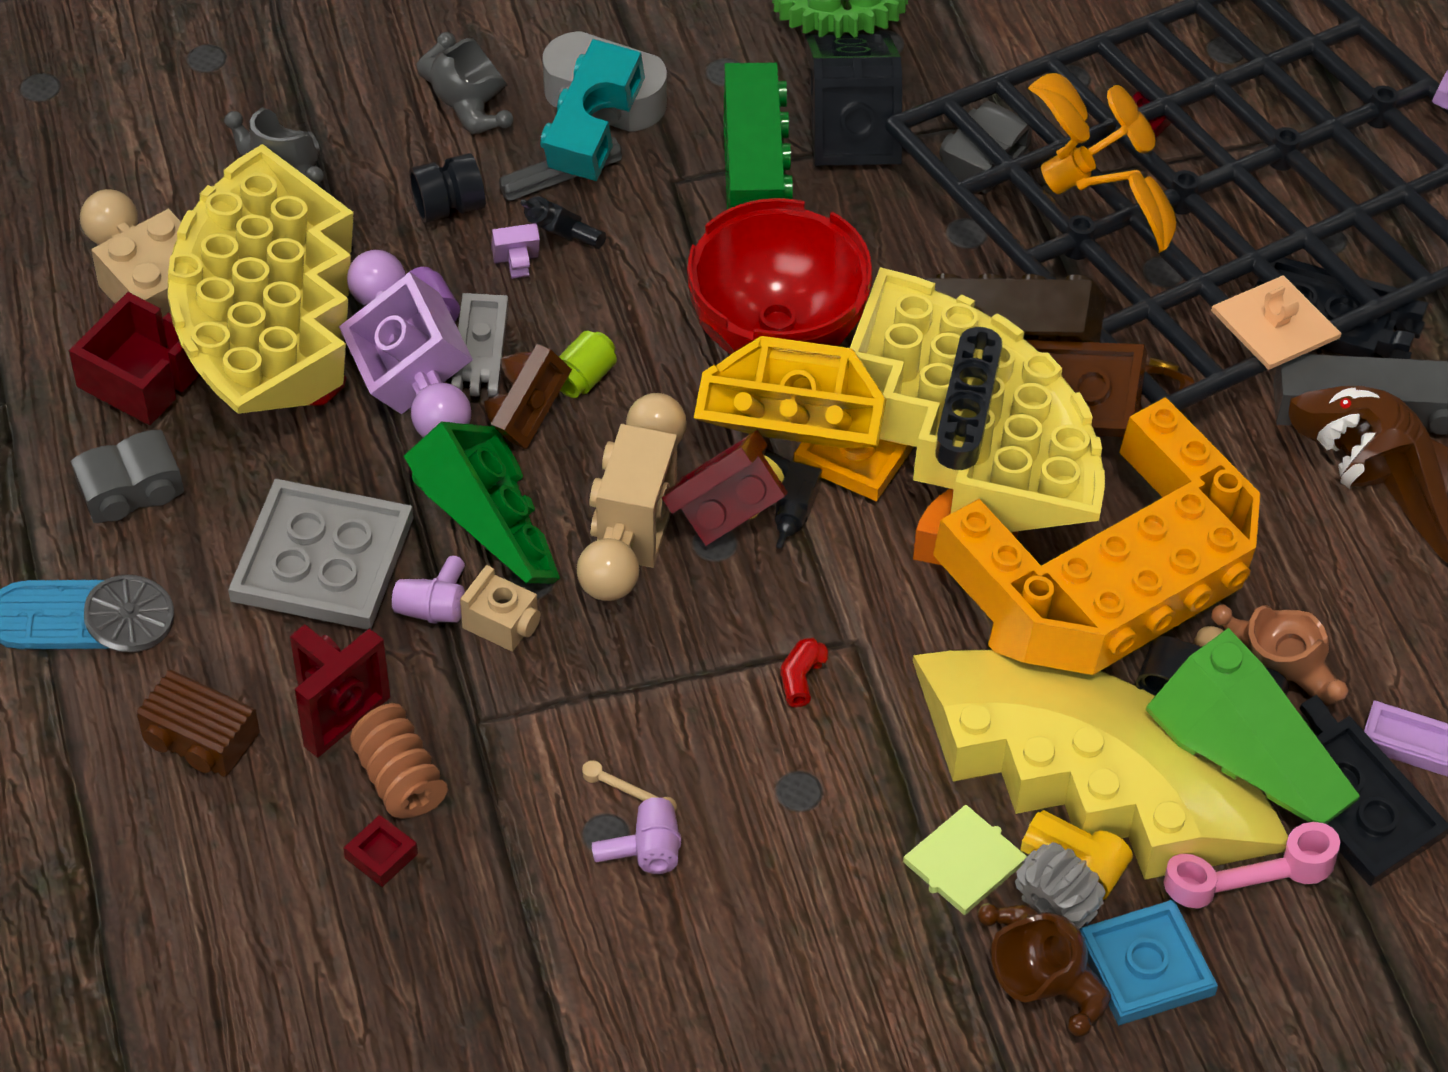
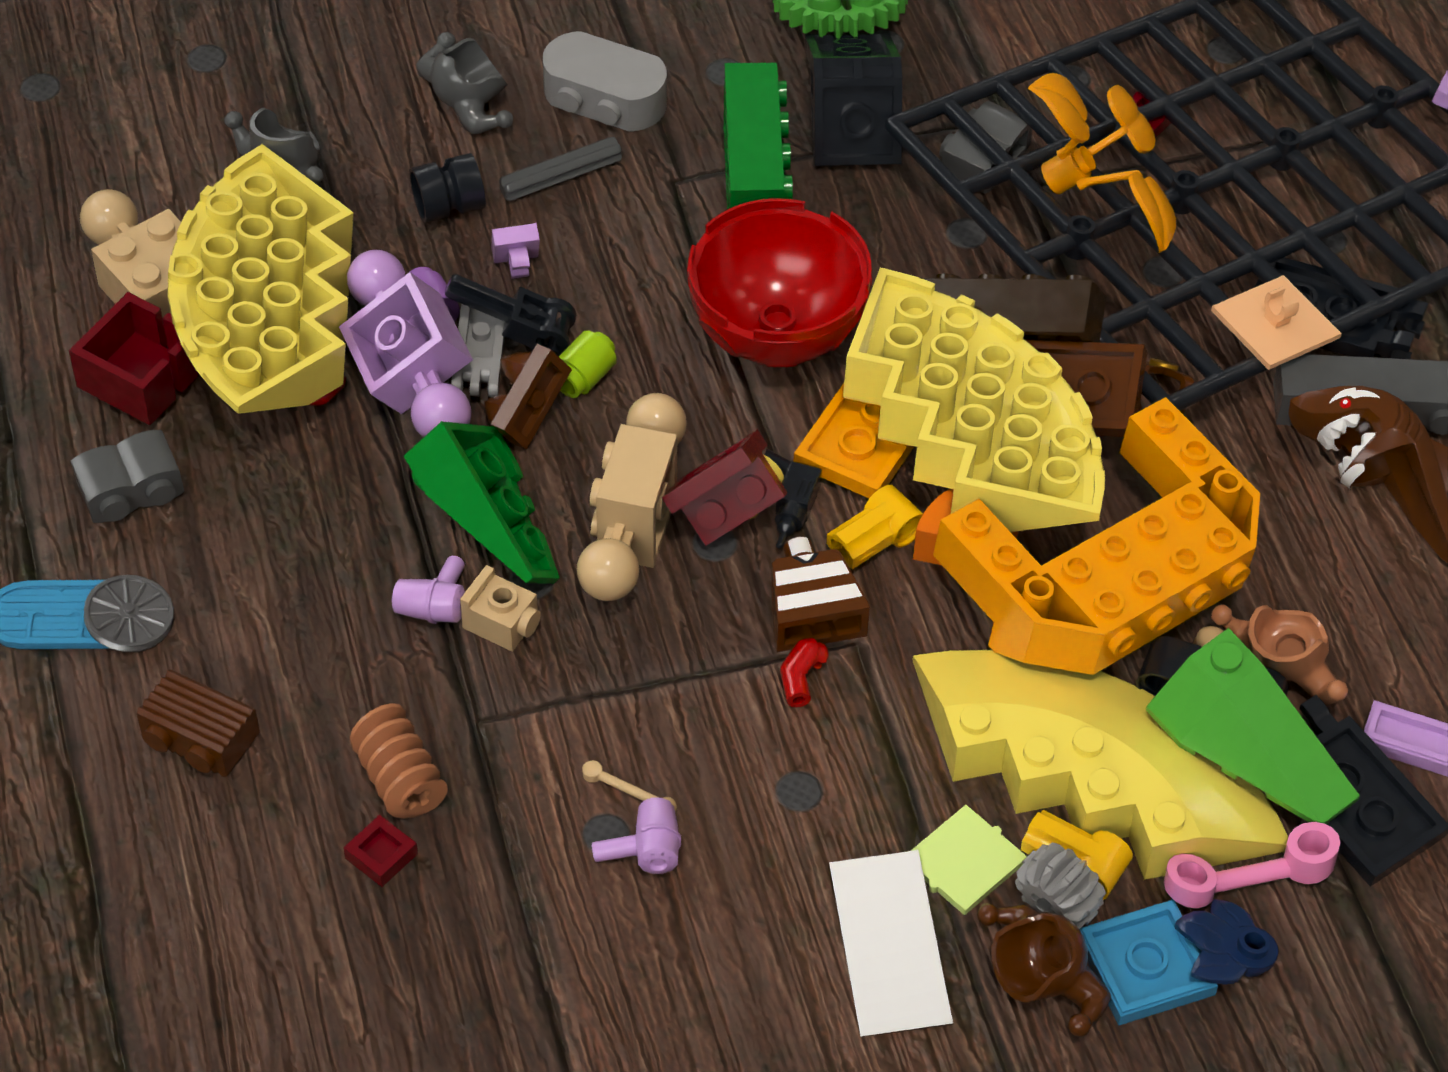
(321, 554): light grey plate -> none
(336, 684): dark red bracket -> none
(527, 315): none -> black connector
(561, 222): black piece -> none
(602, 79): teal arch -> none
(794, 394): yellow wedge -> none
(815, 597): none -> reddish brown torso
(884, 521): none -> yellow piece
(890, 943): none -> white sticker
(970, 397): black beam -> none
(1228, 943): none -> dark blue plate

